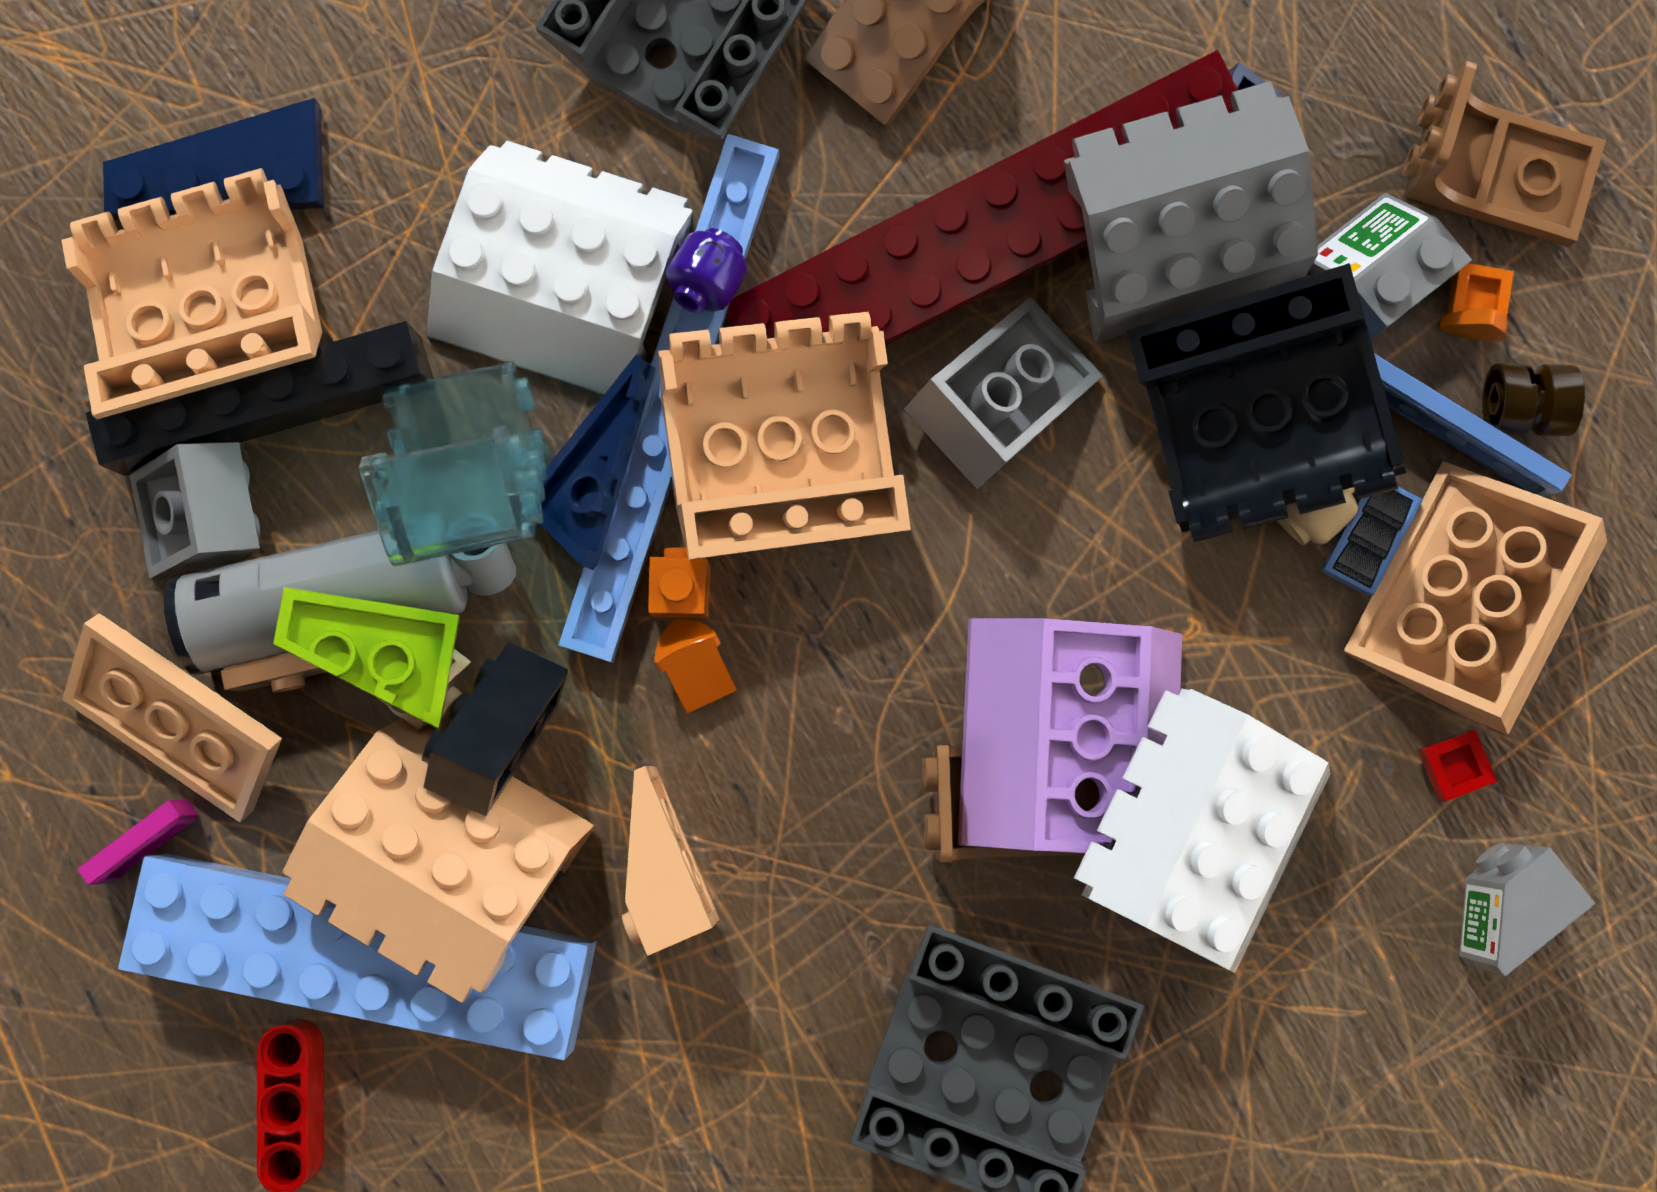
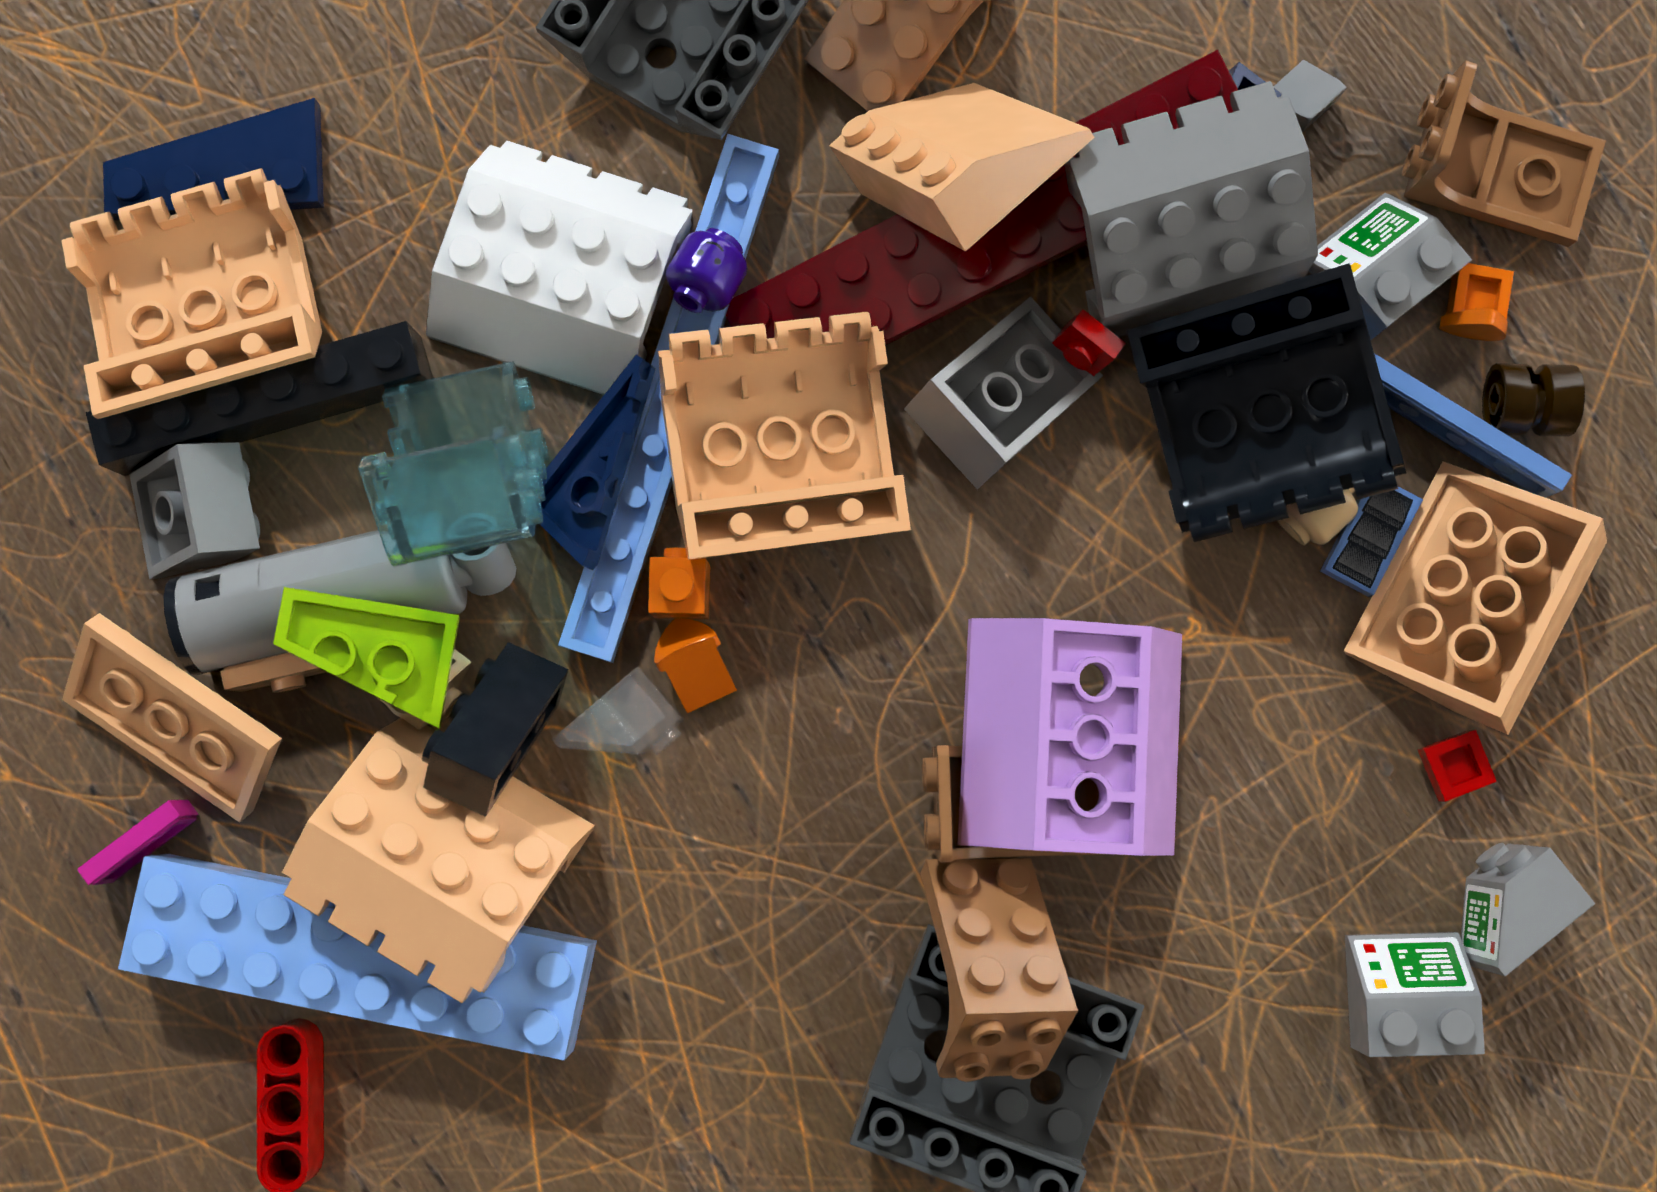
(625, 720): none -> clear slope
(663, 880): light nougat slope -> none
(956, 157): none -> light nougat slope
(1000, 966): none -> medium nougat bracket
(1088, 343): none -> red plate
(1207, 827): white slope -> none
(1310, 92): none -> light grey slope
(1412, 995): none -> light grey slope

